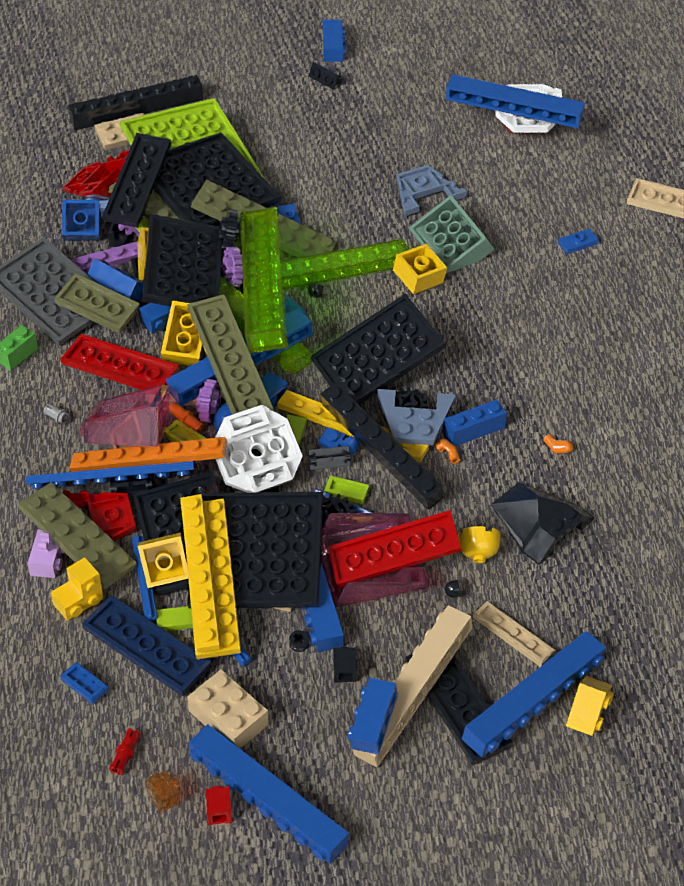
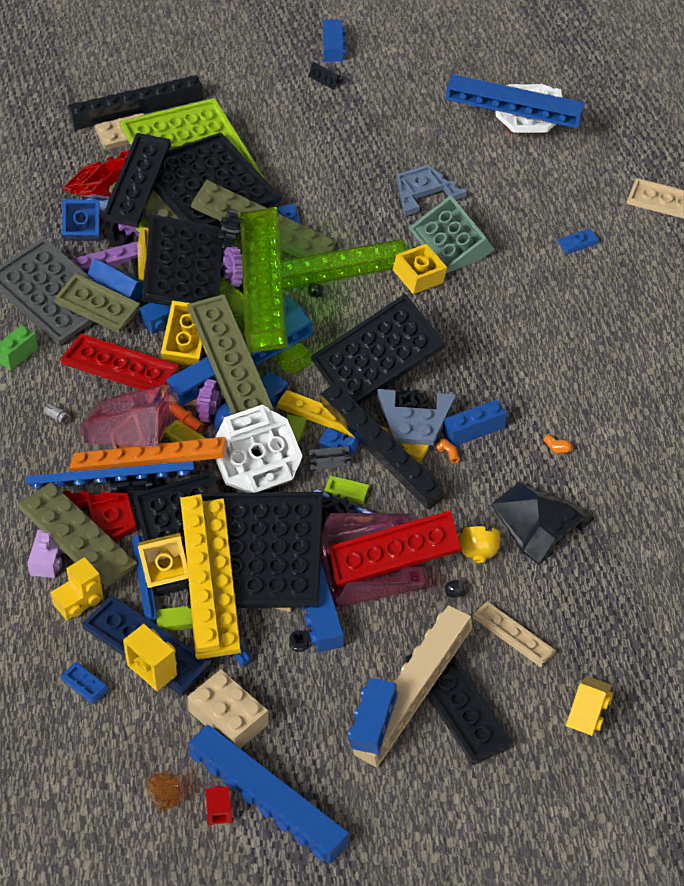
(124, 751): red pin -> none
(150, 657): none -> yellow brick
(345, 664): black brick -> none
(533, 694): blue brick -> none

